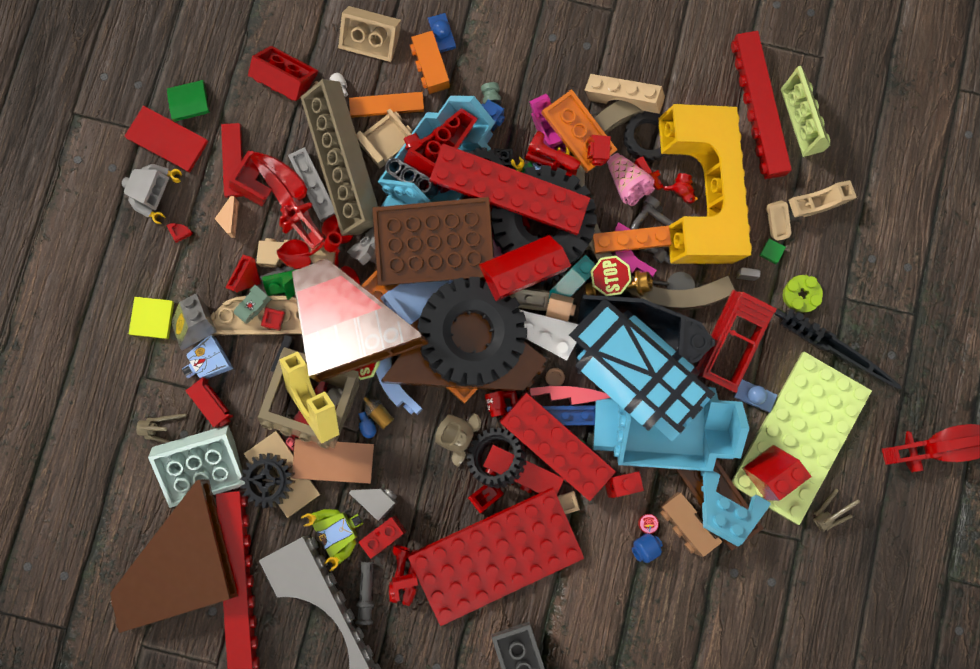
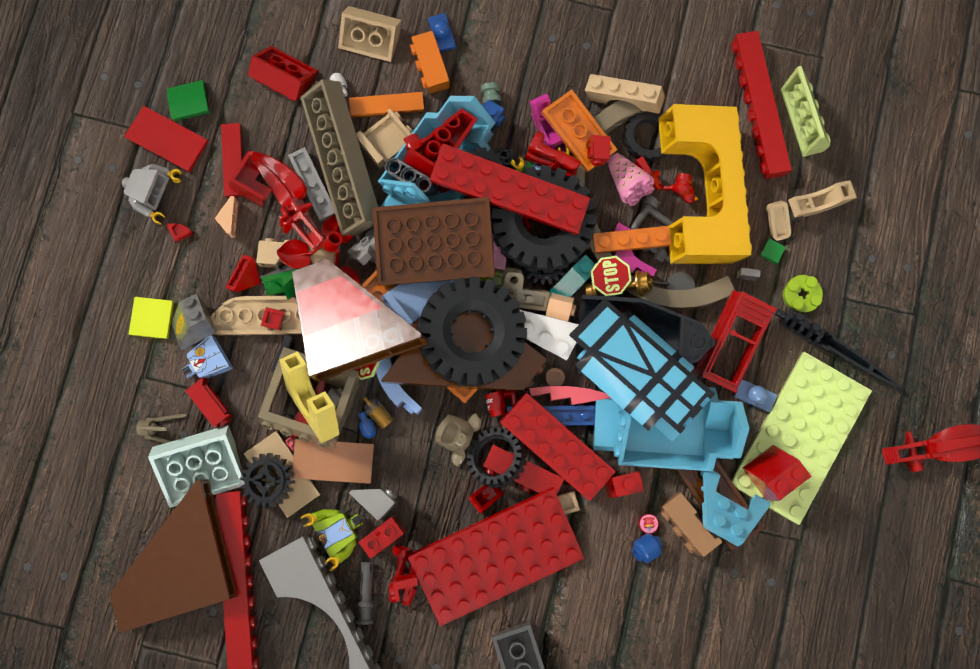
(252, 304): sand green leg -> none
(524, 267): red slope -> none
(825, 520): dark tan plant -> none

